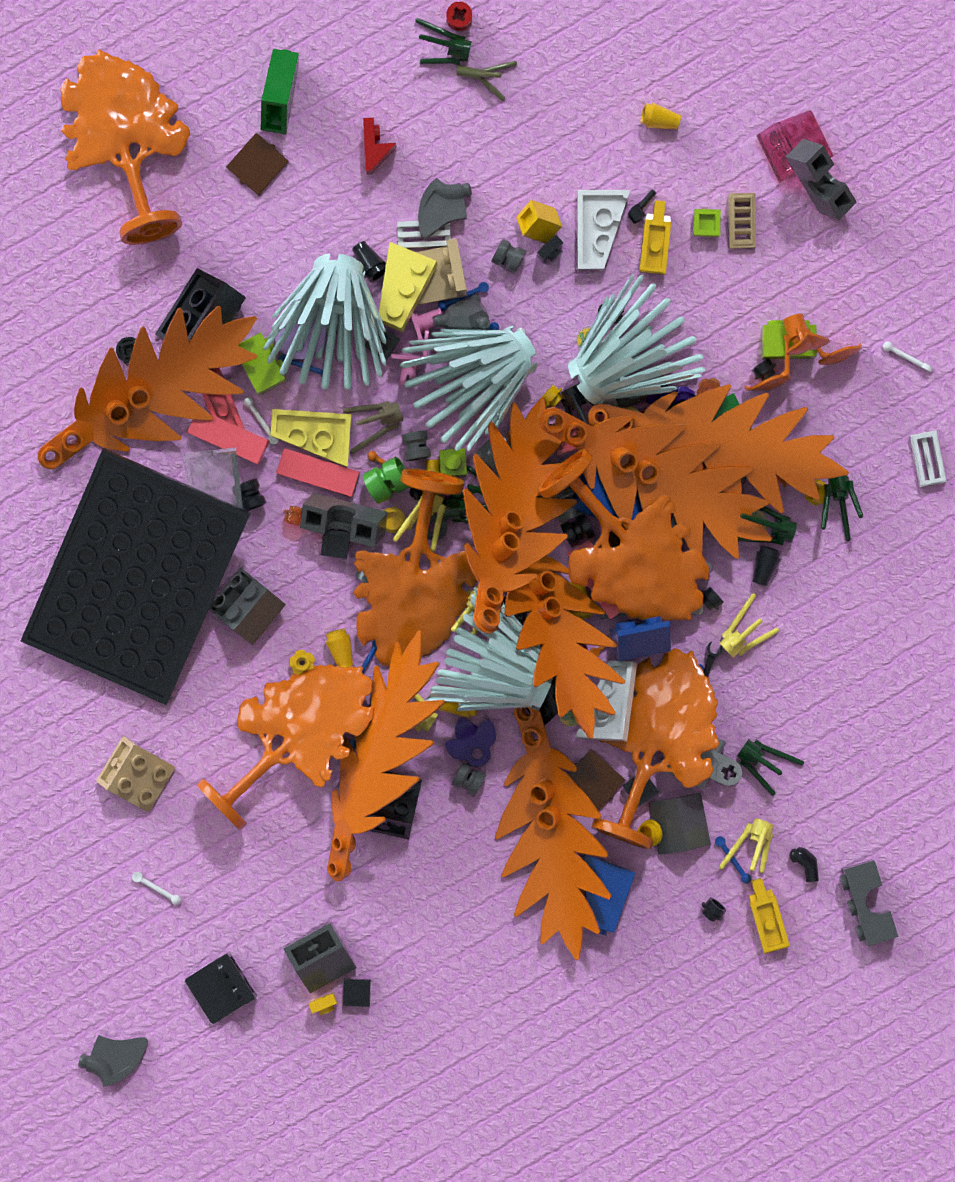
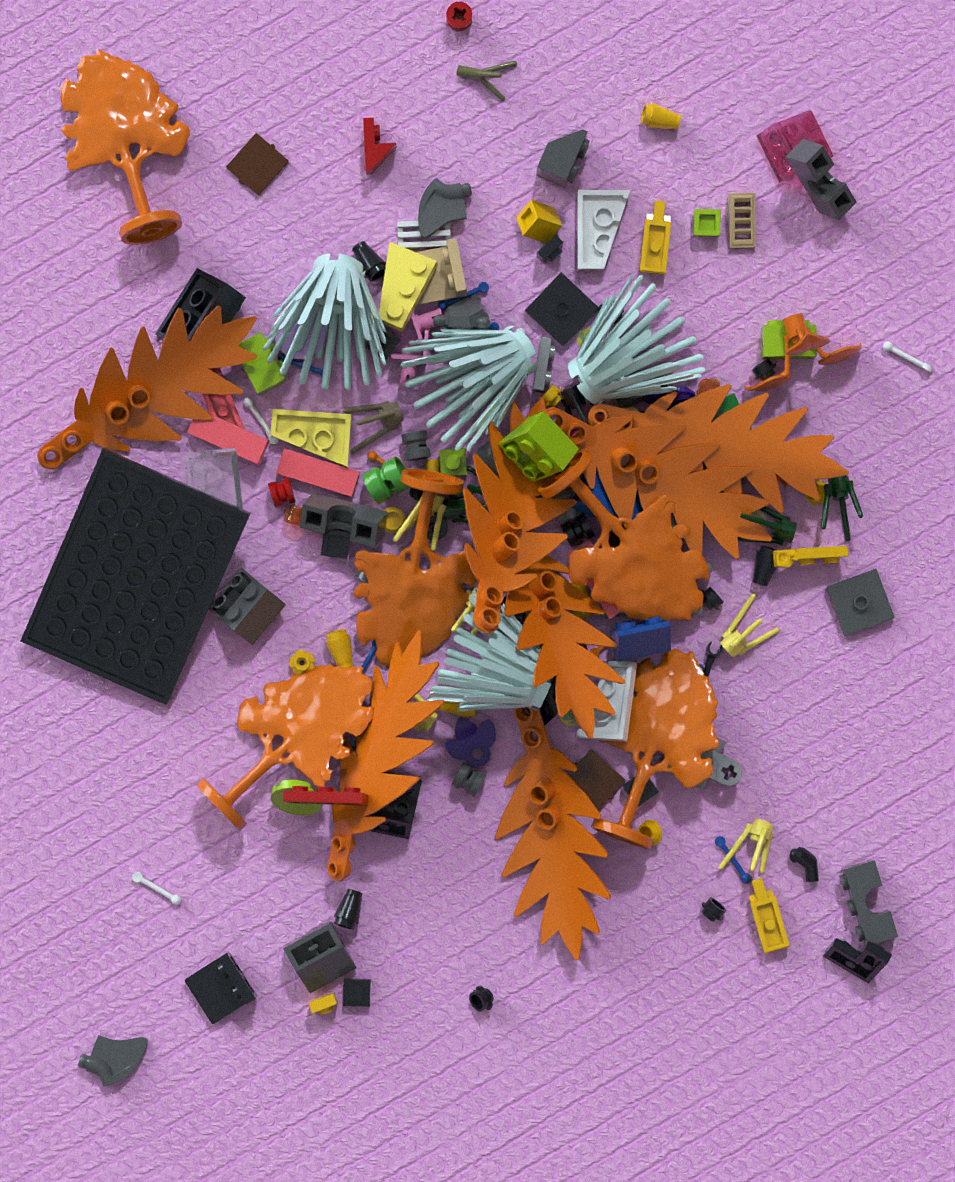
(123, 351): black wheel -> none
(135, 774): tan bracket -> none
(251, 488): black wheel -> none
(279, 91): green slope -> none
(281, 492): none -> red wheel
(291, 808): none -> lime tile
(326, 796): none -> red plate
(349, 910): none -> black cone
(458, 47): dark green plant -> none
(481, 999): none -> black plate
(508, 256): dark grey wheel -> none
(538, 447): none -> lime slope
(545, 353): none -> light grey plate
(560, 158): none -> dark grey slope
(562, 309): none -> black plate
(618, 883): blue slope -> none
(636, 213): black hand -> none
(681, 823): dark grey slope -> none
(752, 753): dark green plant -> none
(807, 556): none -> yellow hinge
(860, 602): none -> dark grey plate
(862, 963): none -> black plate
(917, 459): white tile -> none

